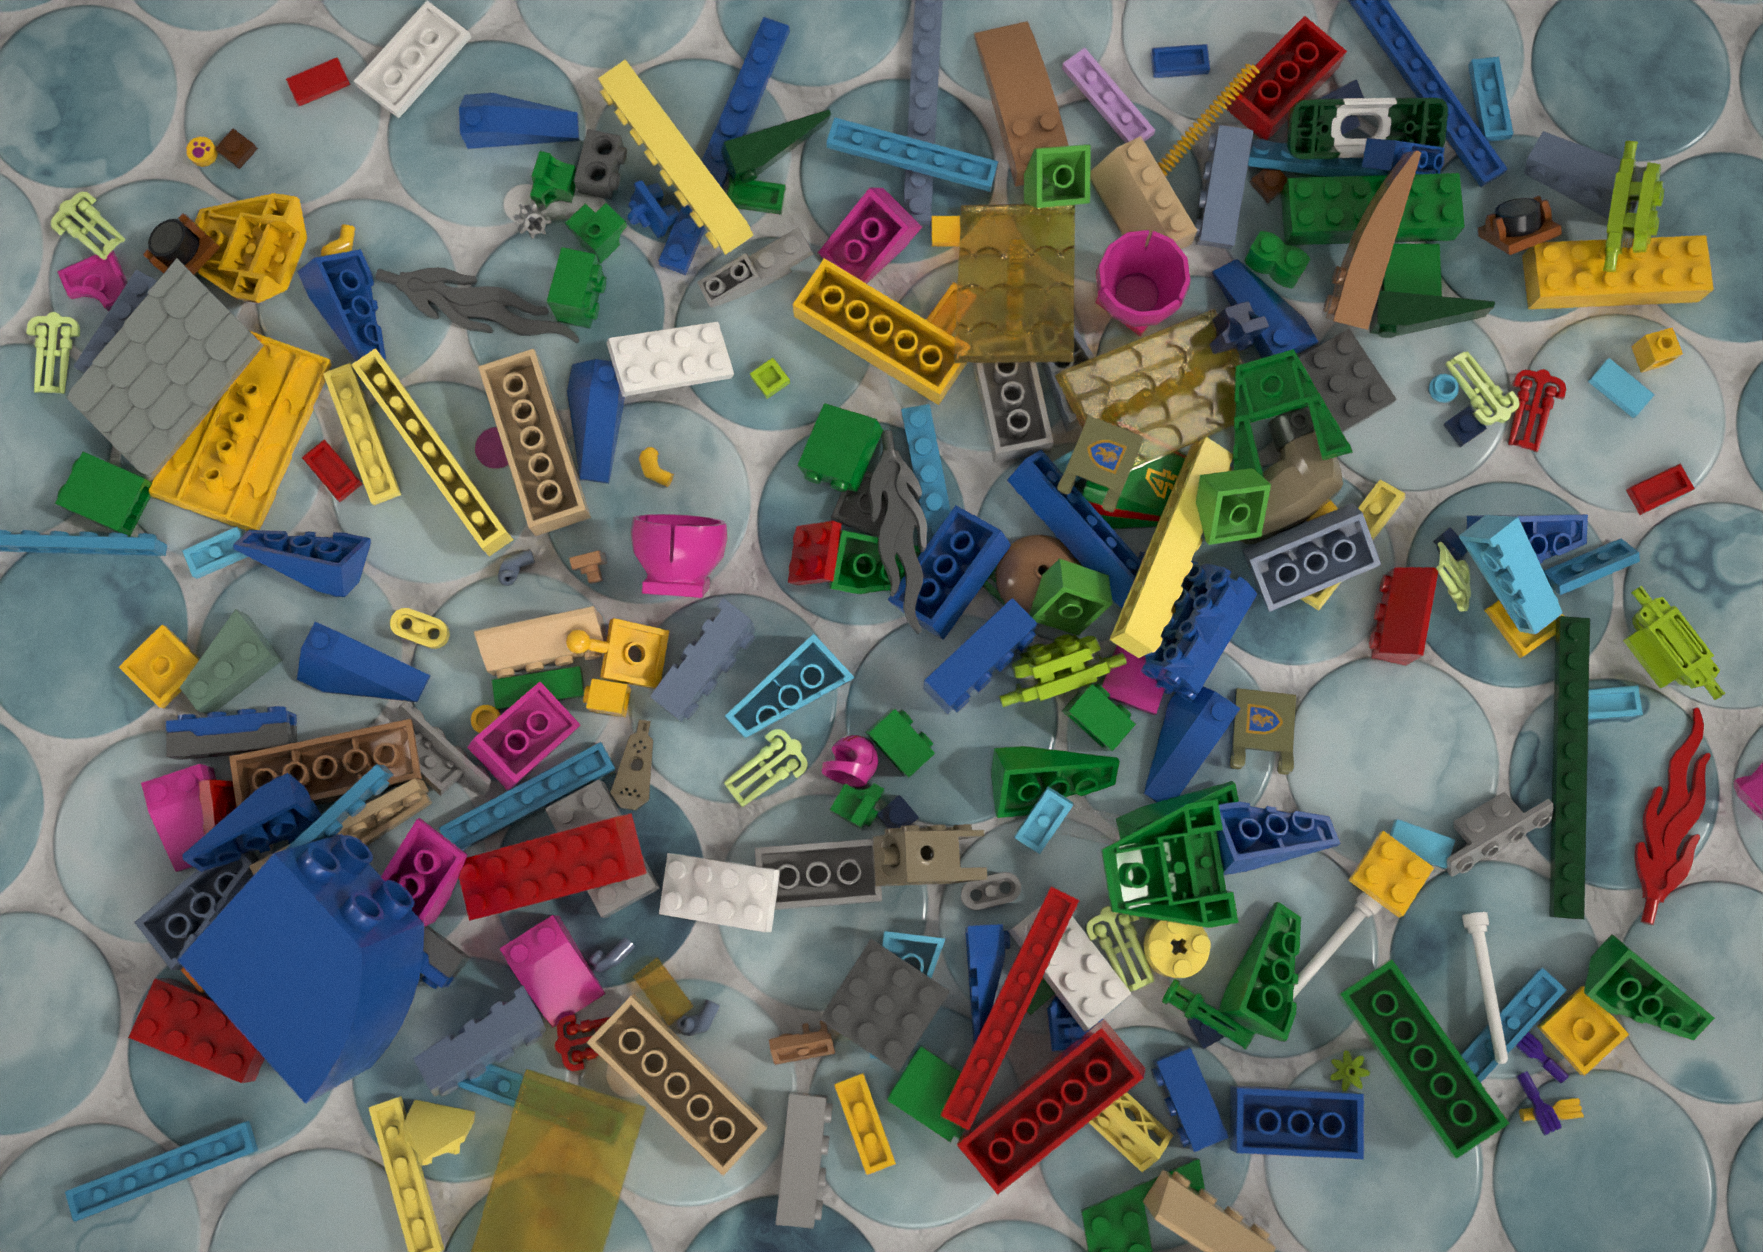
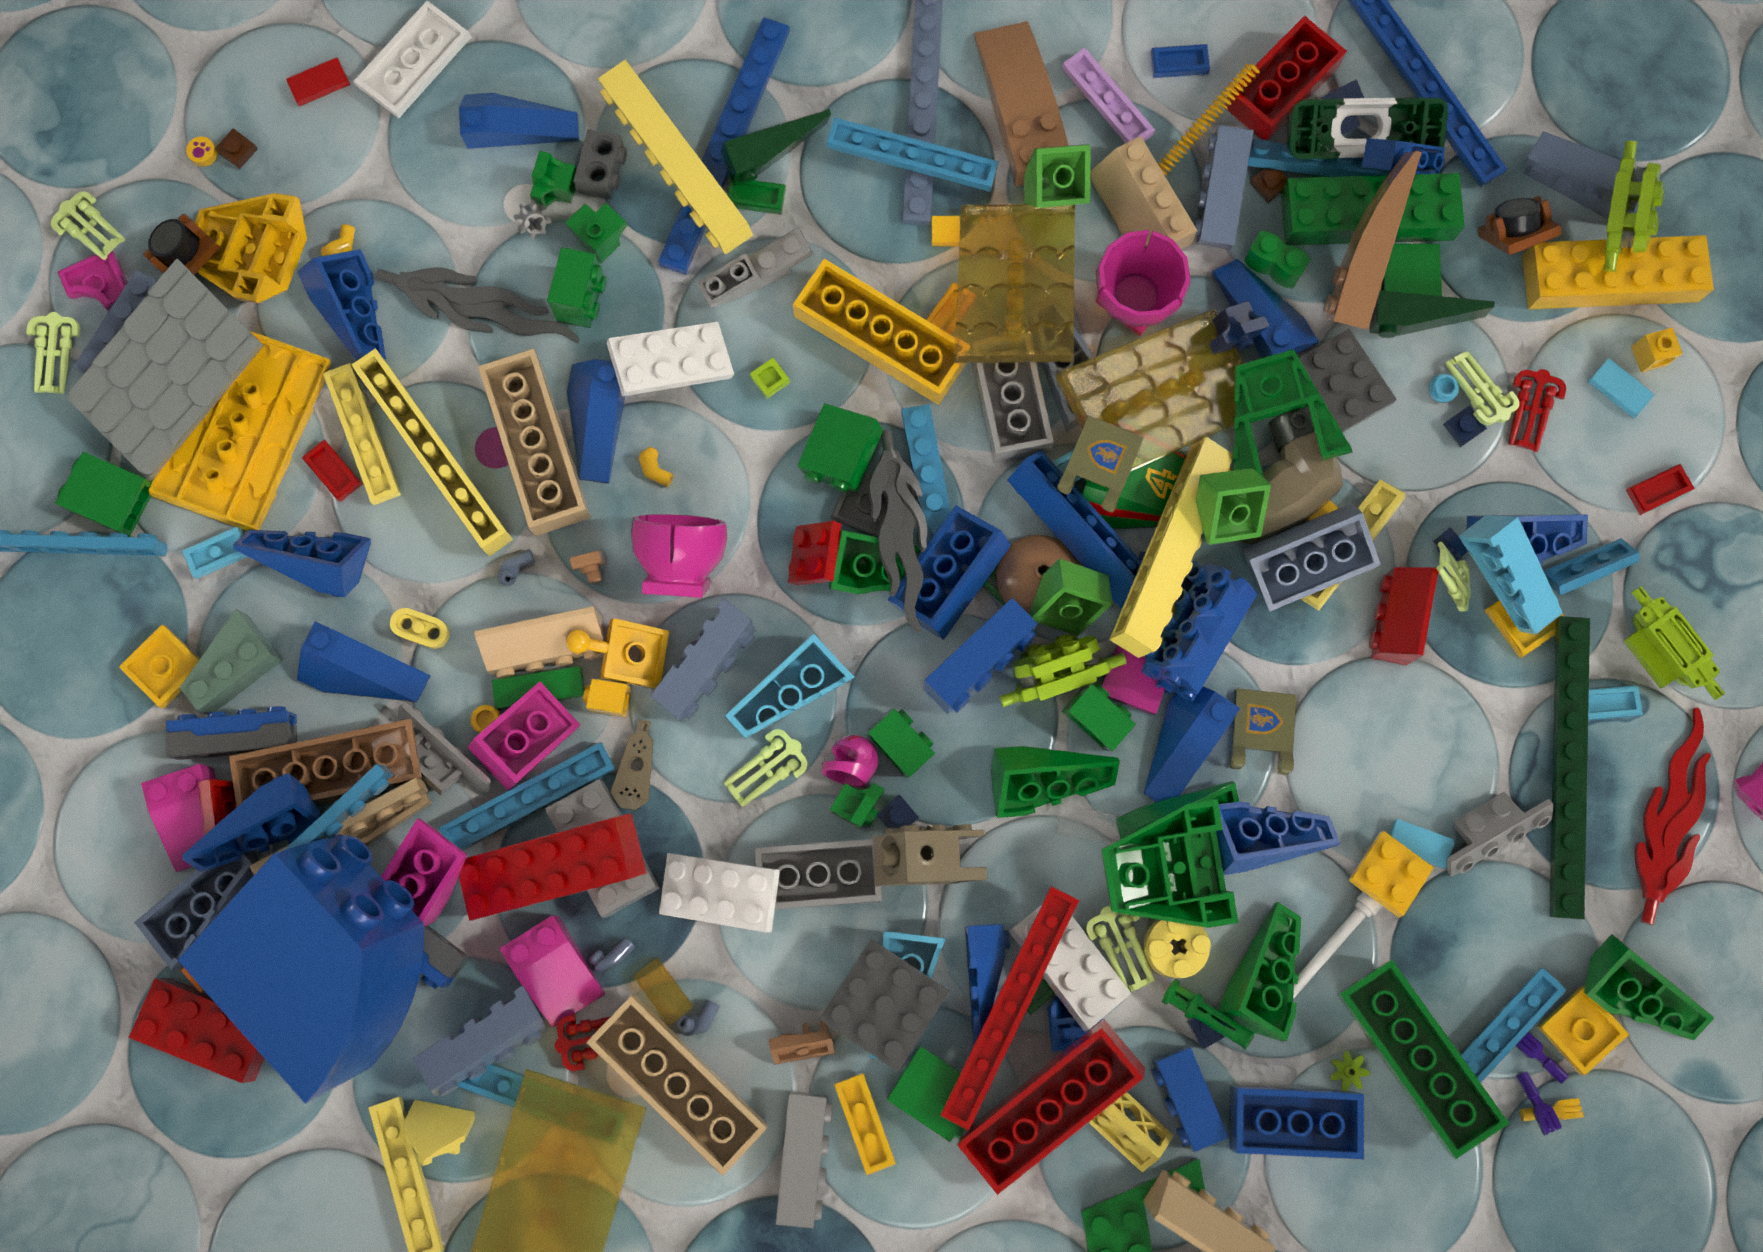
(161, 1171): dark azure plate -> none
(648, 212): blue hips -> none
(870, 235): dark pink slope -> none
(990, 891): light grey plate -> none
(1043, 820): medium azure plate -> none
(1477, 925): white piece -> none
(1490, 98): dark azure plate -> none

